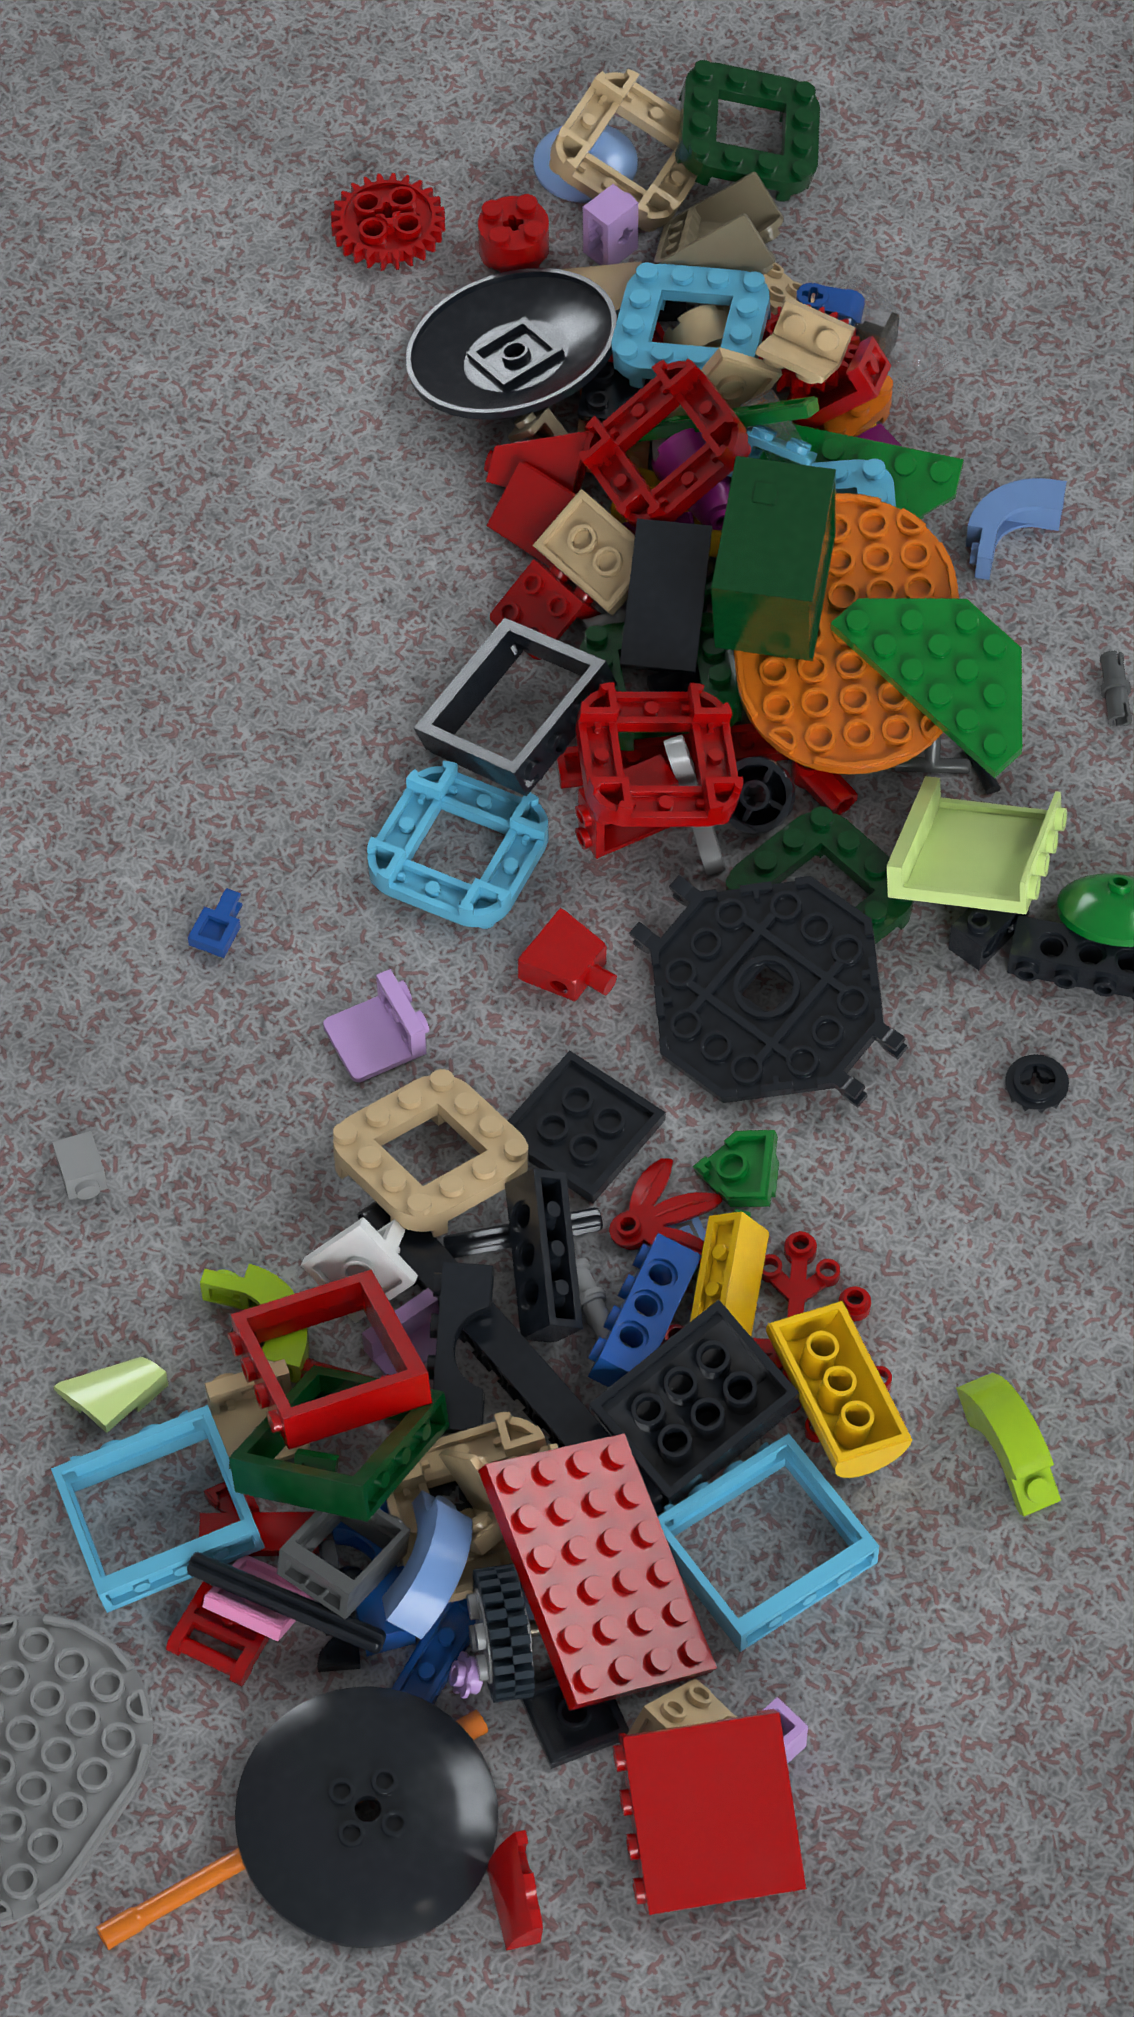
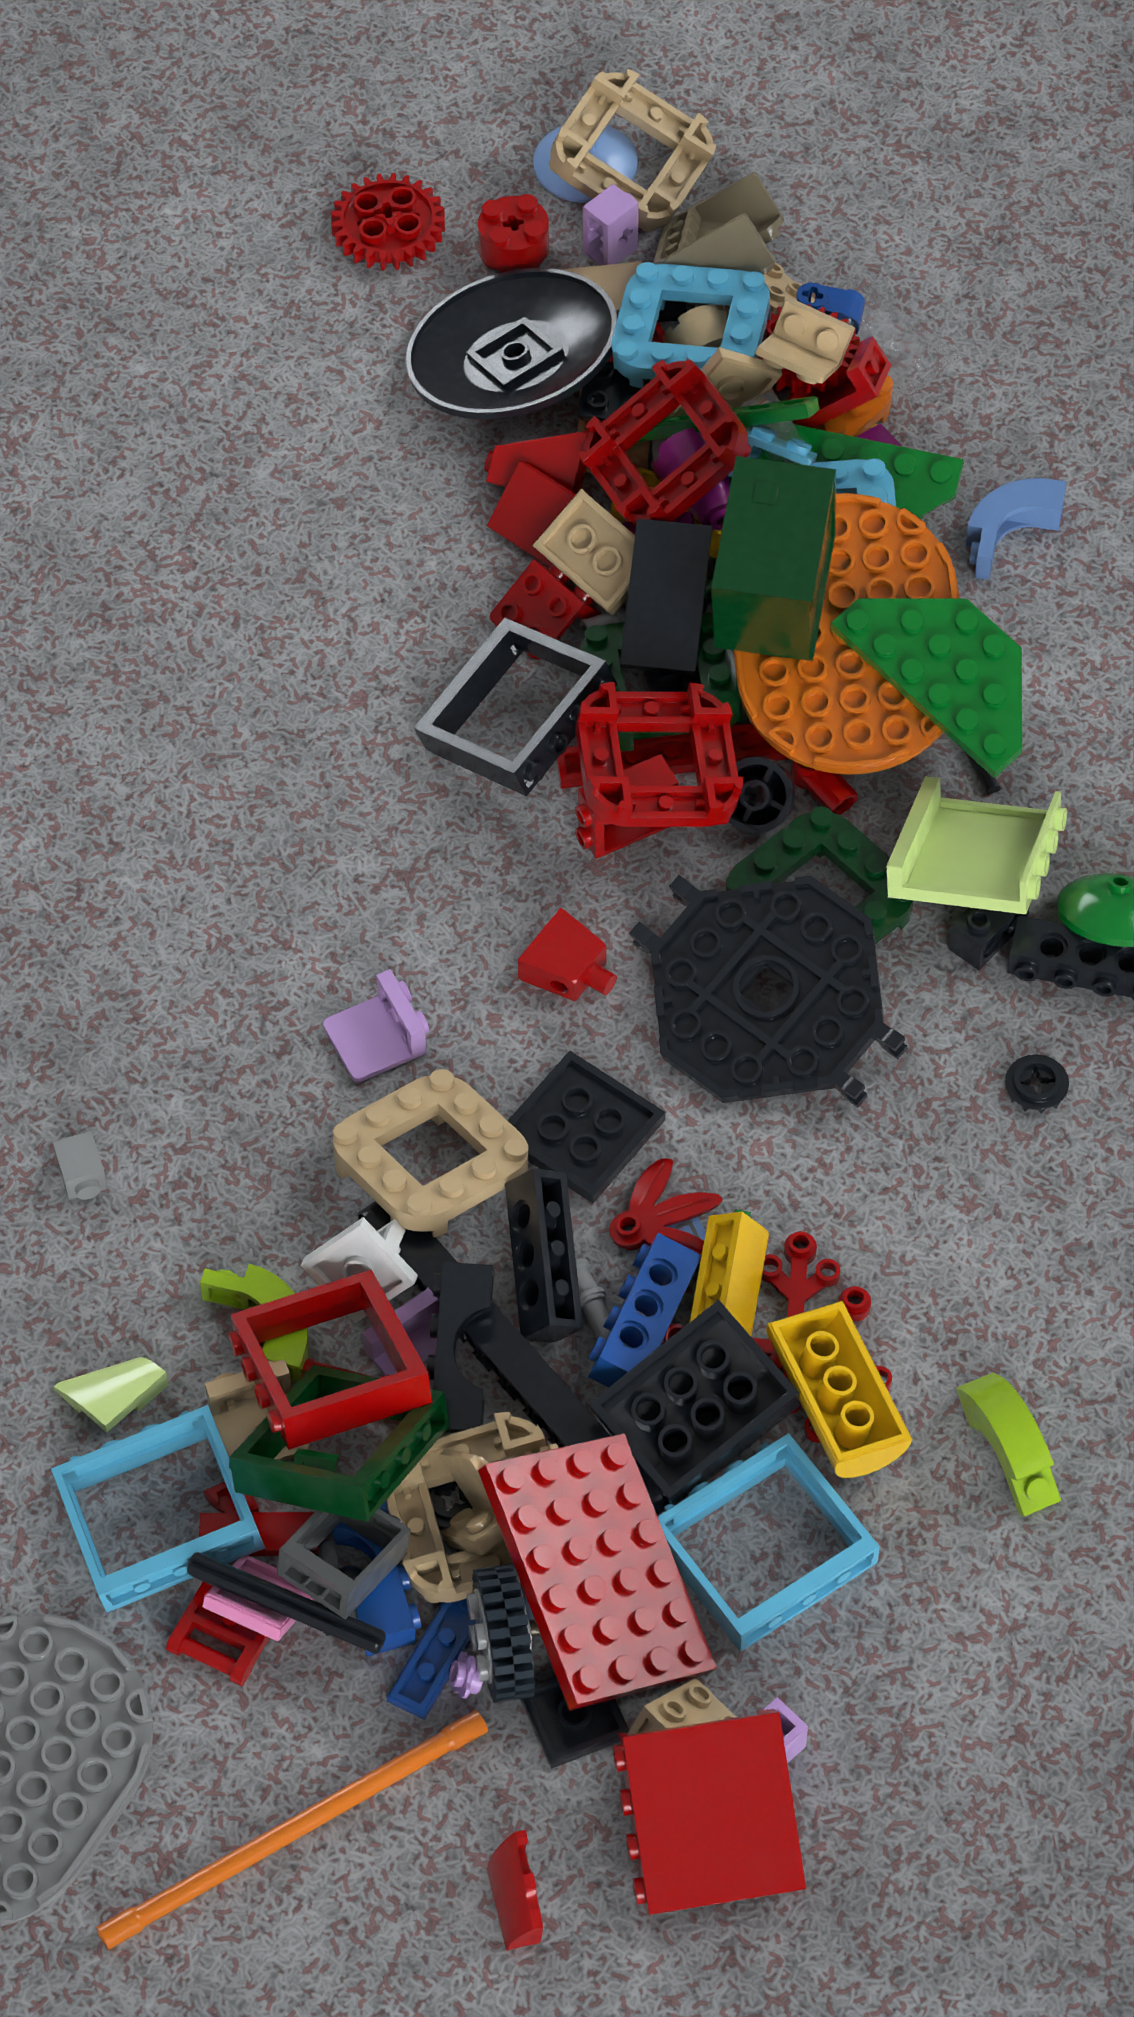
(218, 927): blue plate -> none
(338, 1656): black tile -> none
(355, 1877): black dish -> none
(433, 1566): medium blue arch -> none
(440, 894): medium azure plate -> none
(498, 1236): black axle -> none
(536, 426): dark tan bracket -> none
(684, 772): light grey beam -> none
(743, 1168): green plate -> none
(799, 116): dark green plate -> none
(884, 336): clear smoke panel -> none
(934, 764): dark grey piece -> none
(1115, 688): dark grey pin -> none

